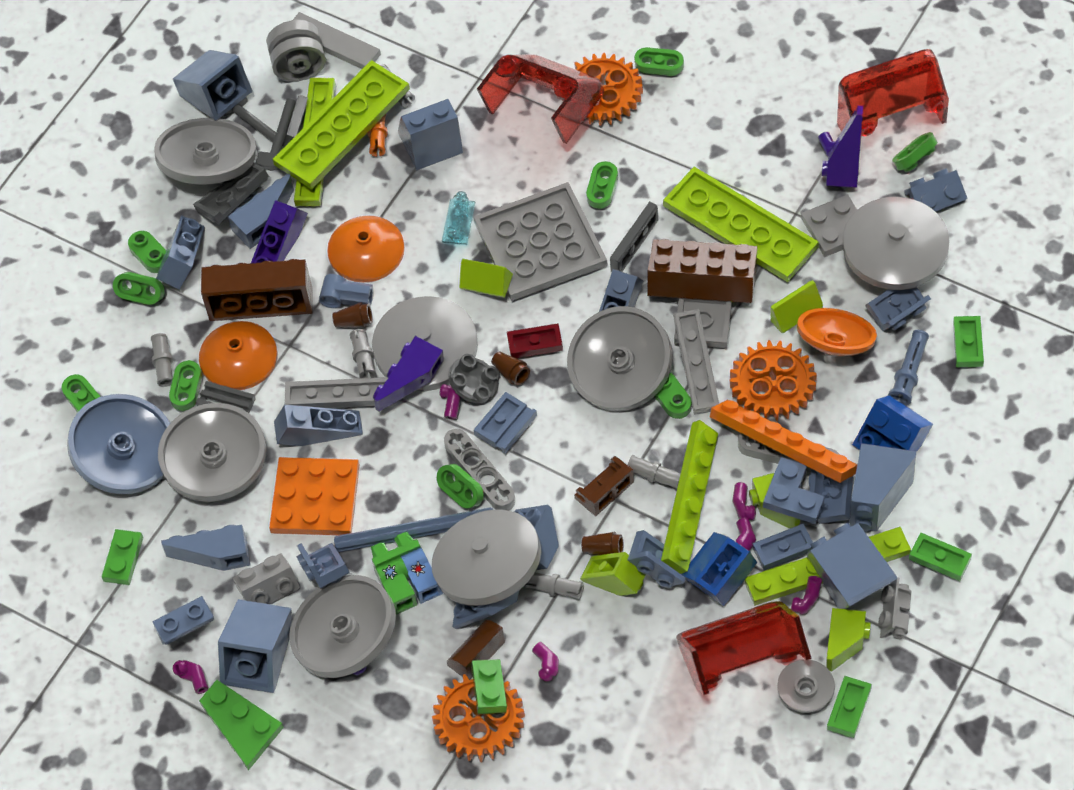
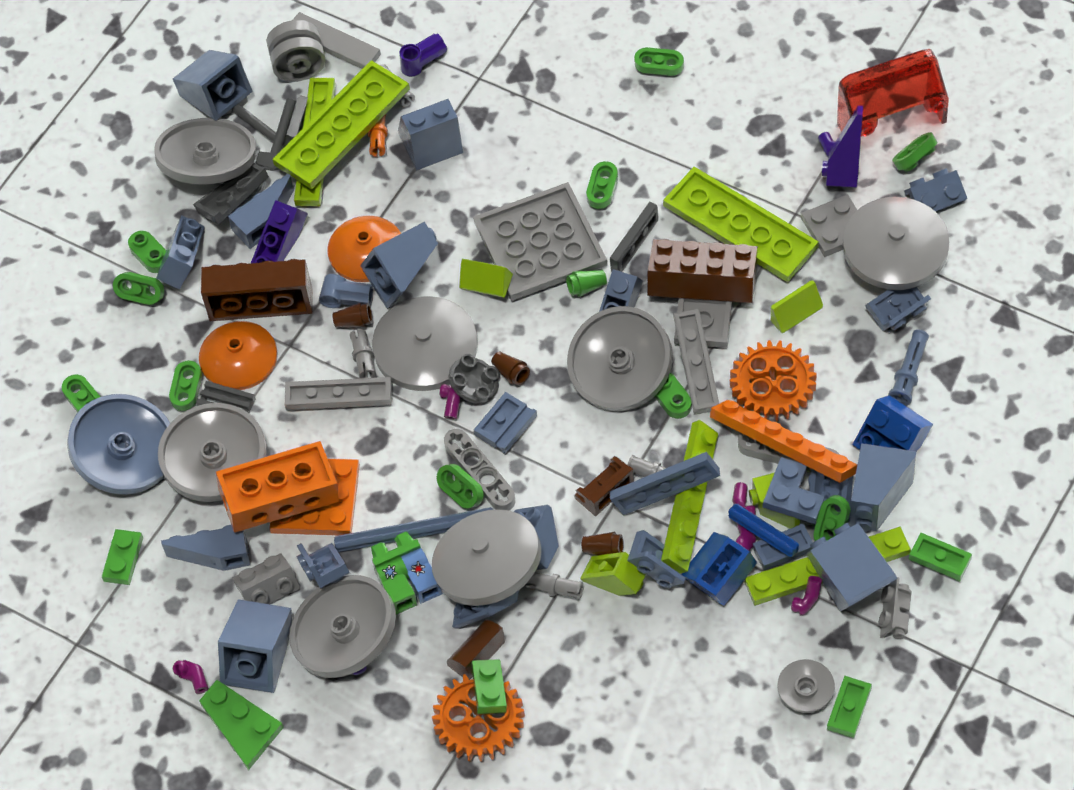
(162, 359): light grey pin -> none
(183, 620): sand blue bracket -> none
(277, 486): none -> orange brick
(315, 425): sand blue slope -> none
(397, 262): none -> sand blue slope
(414, 370): dark purple slope -> none
(415, 56): none -> dark purple piece
(458, 219): clear light blue hinge -> none
(535, 341): dark red plate -> none
(549, 660): magenta arm -> none
(576, 89): clear red windscreen -> none
(585, 281): none -> bright green cone
(621, 88): orange gear -> none
(665, 483): none -> sand blue plate
(741, 641): clear red windscreen -> none
(763, 530): none -> blue axle
(830, 518): none -> bright green plate
(836, 331): orange dish -> none
(846, 636): lime slope -> none
(968, 341): bright green plate -> none

